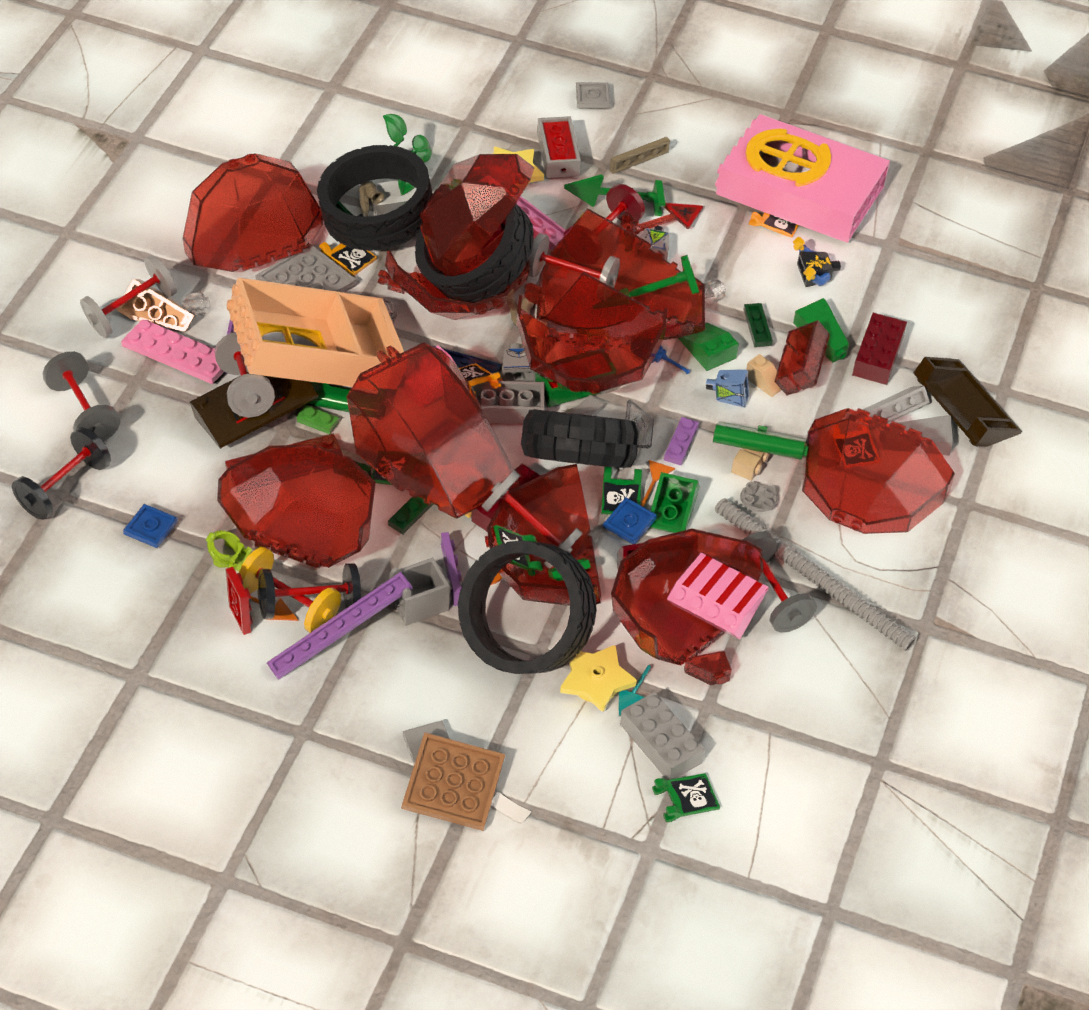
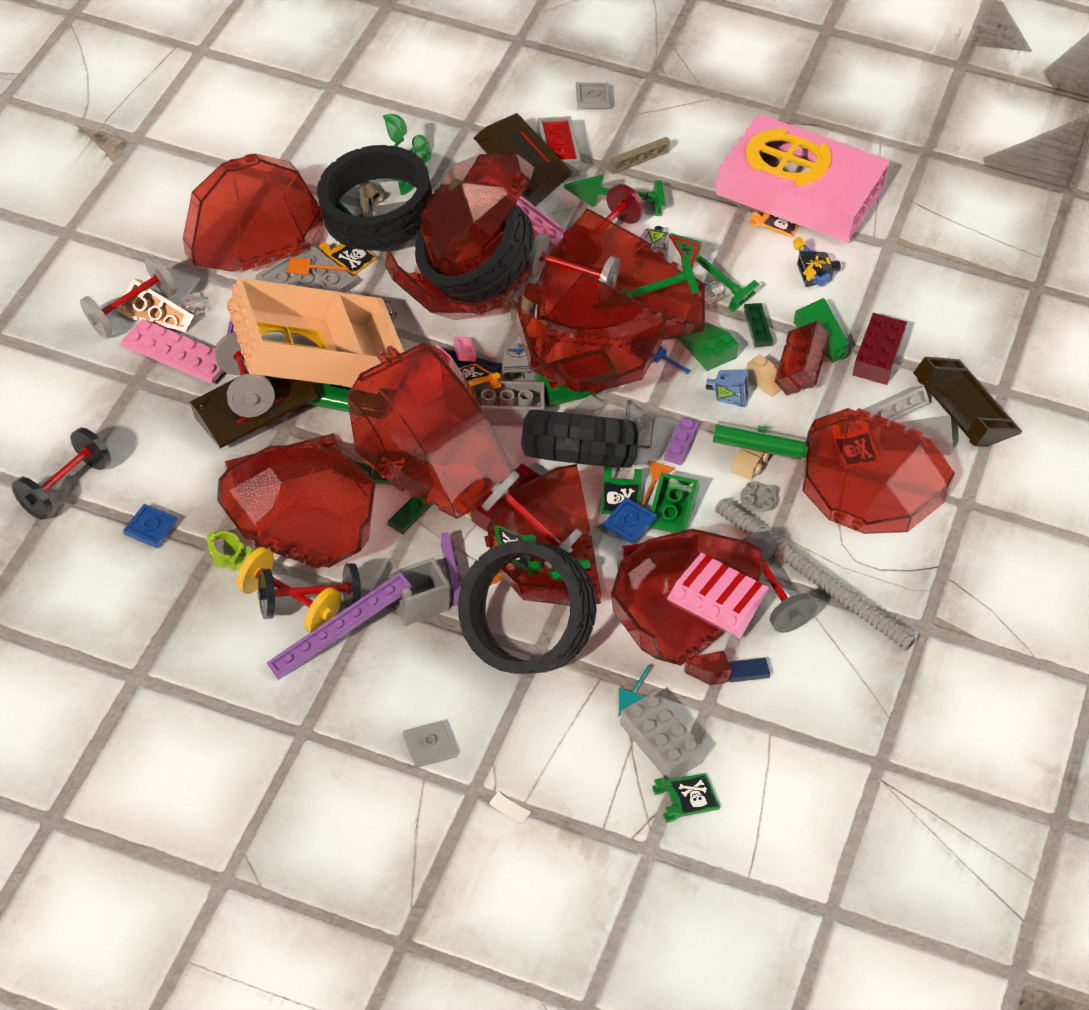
(67, 372): dark grey piece -> none
(238, 600): red plate -> none
(282, 611): orange piece -> none
(303, 265): none -> orange piece
(317, 419): bright green plate -> none
(385, 279): clear red plate -> none
(453, 781): medium nougat plate -> none
(464, 349): none -> bright pink tile
(515, 136): none -> dark brown slope
(597, 677): light yellow plate -> none
(684, 213): clear red piece -> none
(692, 247): none -> green piece
(749, 670): none -> dark blue tile

